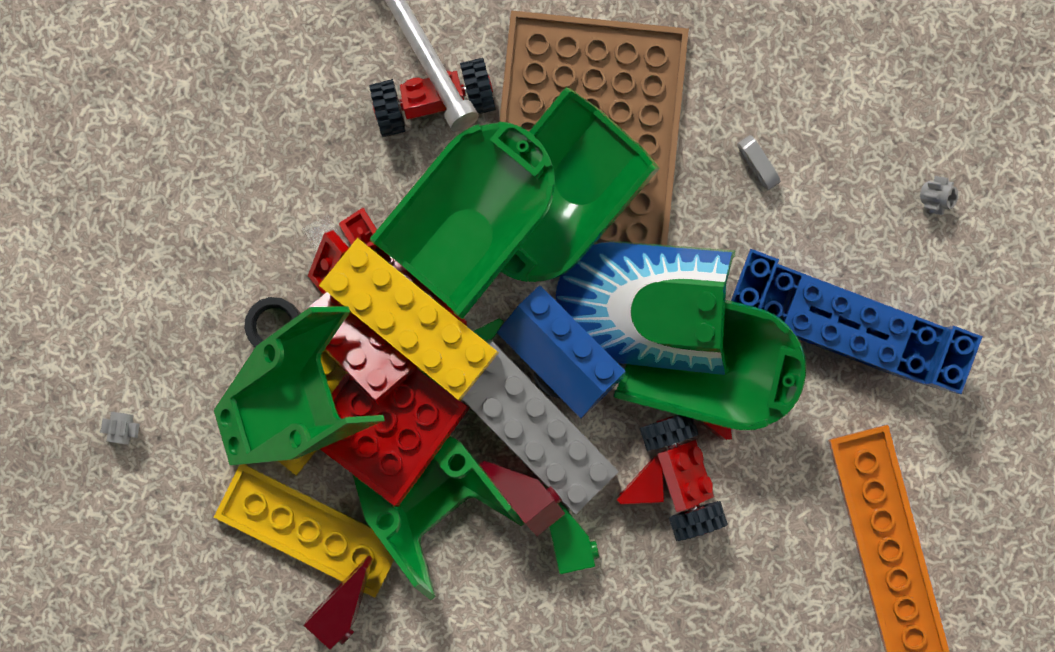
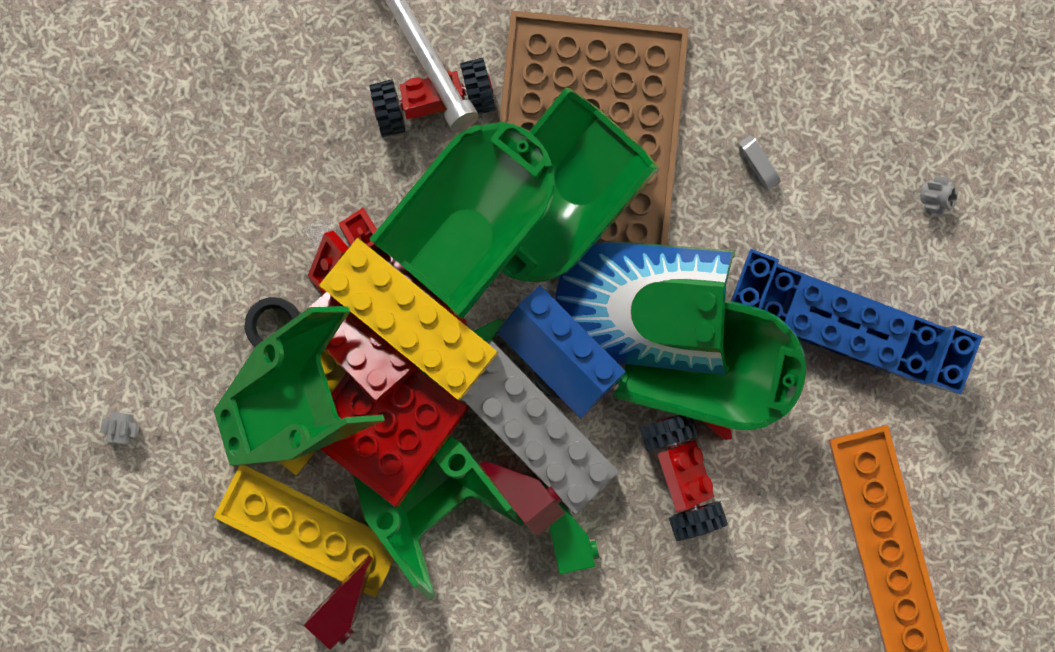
(646, 486): red slope -> none

